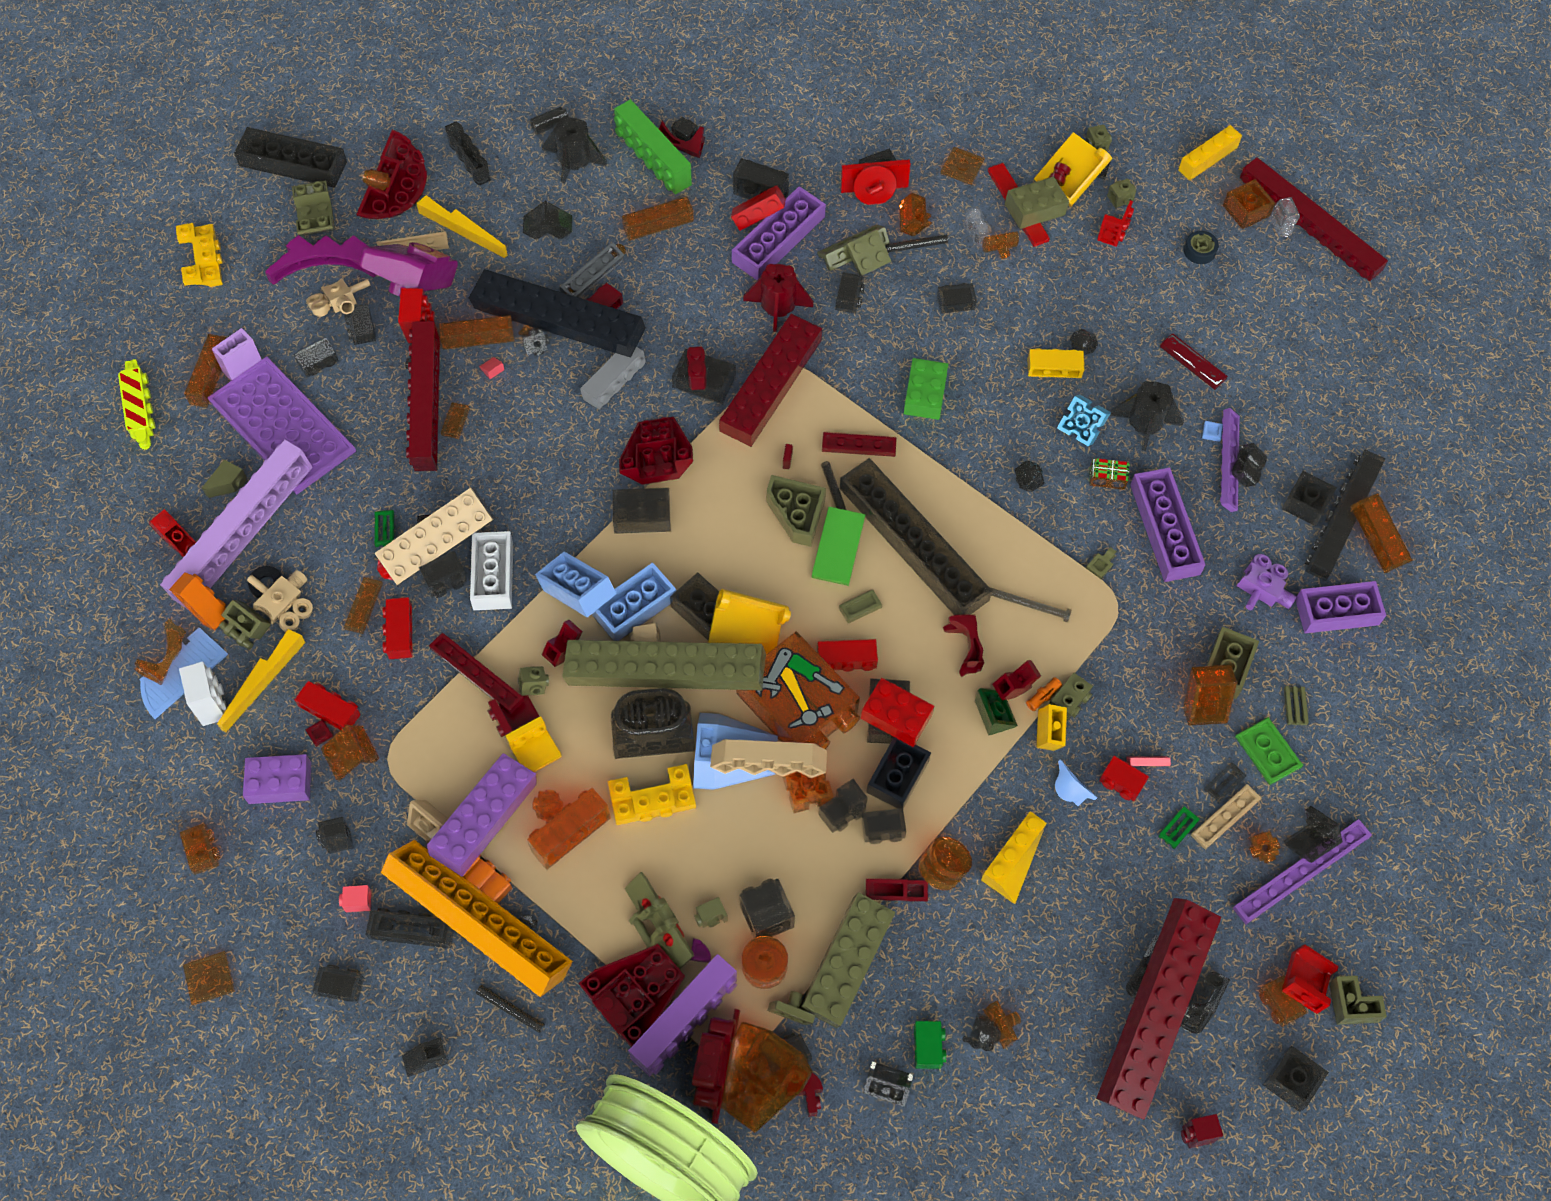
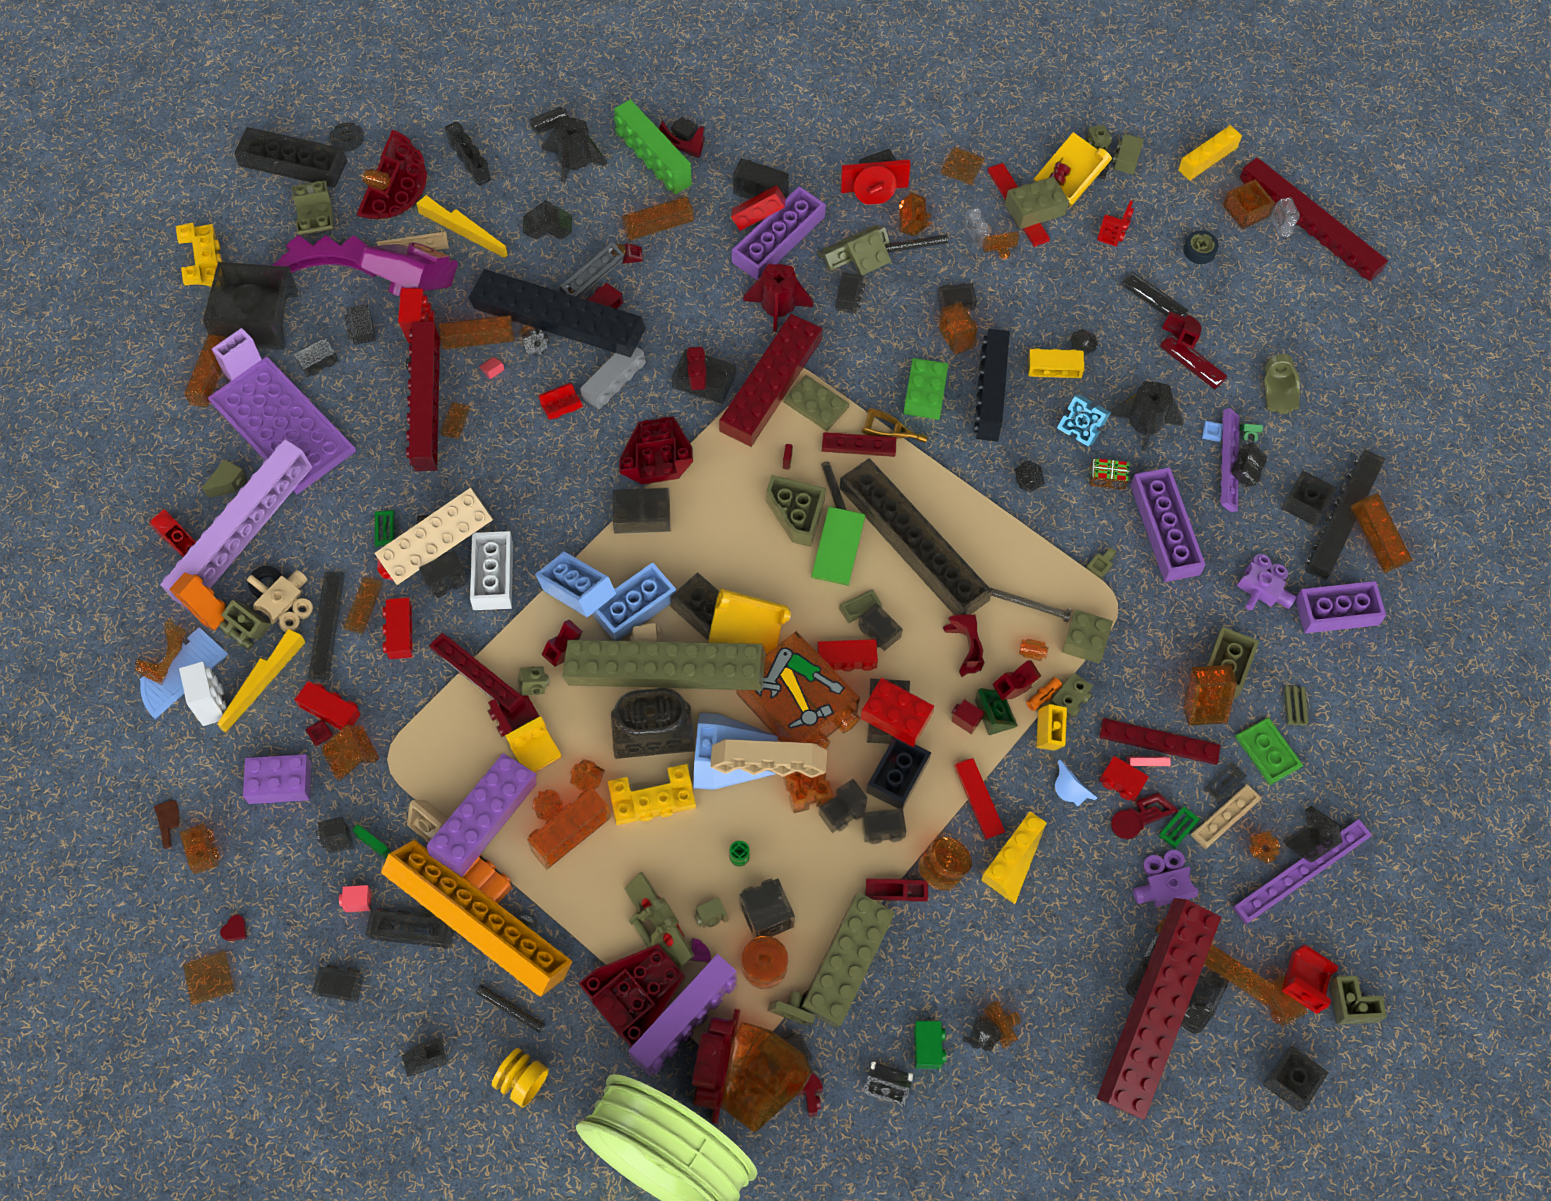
(135, 403): neon yellow hinge -> none
(168, 819): none -> copper piece
(234, 929): none -> dark red tile
(250, 299): none -> clear smoke piece
(326, 626): none -> clear smoke plate
(337, 296): tan piece -> none
(347, 141): none -> clear smoke tile
(371, 841): none -> green tile
(520, 1077): none -> yellow wheel
(559, 401): none -> red bracket
(586, 775): none -> clear orange brick
(633, 254): none -> dark red slope
(740, 857): none -> green wheel
(816, 402): none -> olive plate
(880, 626): none -> clear smoke brick
(897, 429): none -> pearl gold piece
(958, 328): none -> clear orange brick
(967, 716): none -> dark red brick
(979, 798): none -> red tile
(991, 385): none -> black brick
(1033, 649): none -> clear orange brick
(1087, 636): none -> olive brick
(1121, 193): olive brick -> none
(1128, 154): none -> olive brick
(1129, 823): none -> dark red piece
(1152, 295): none -> clear smoke tile
(1160, 741): none -> dark red plate
(1164, 887): none -> medium lavender piece
(1186, 328): none -> dark red brick
(1201, 1131): dark red brick -> none
(1235, 972): none -> clear orange tile
(1251, 429): none -> tile
(1281, 384): none -> olive hair

